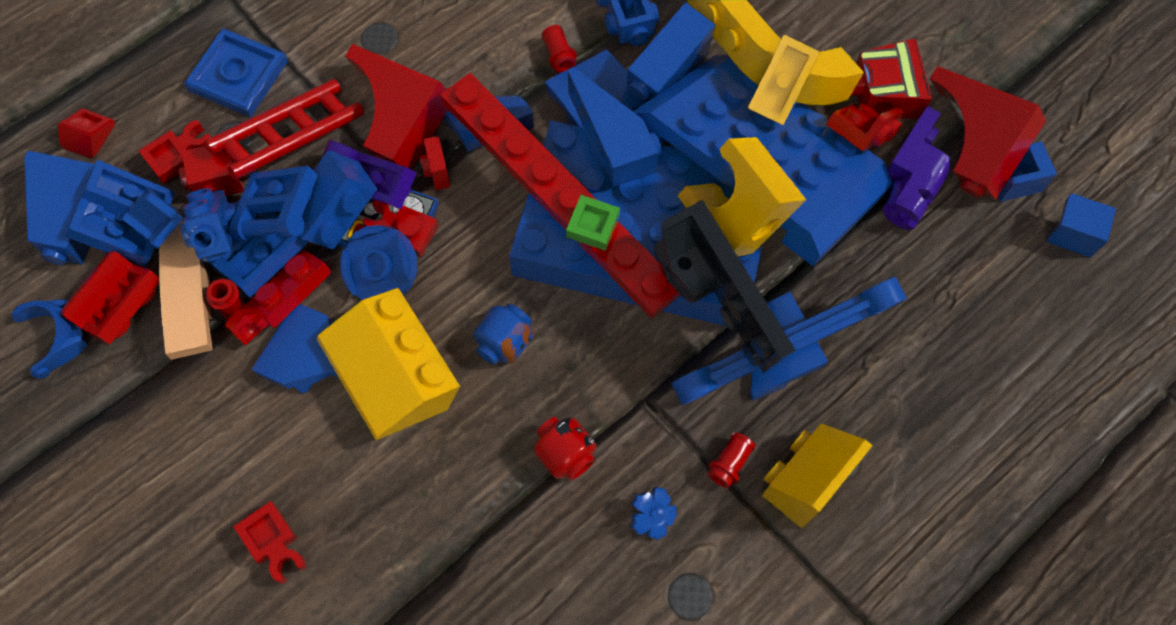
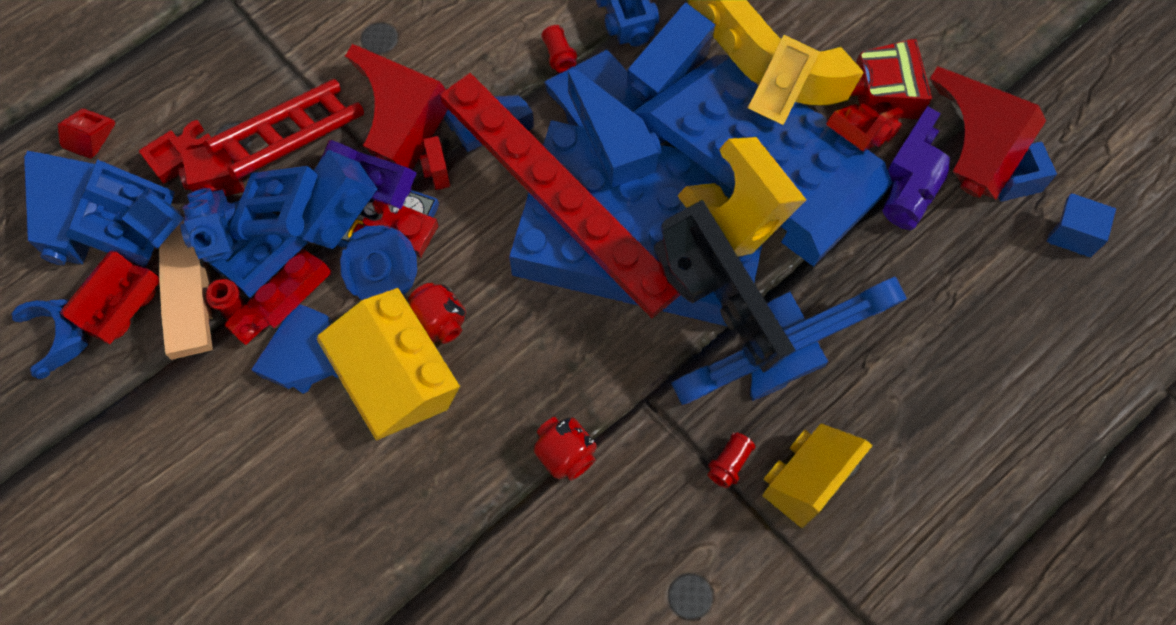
(236, 72): blue tile -> none
(266, 537): red plate -> none
(438, 311): none -> red head
(503, 334): blue head -> none
(593, 222): bright green plate -> none
(653, 513): blue plant -> none

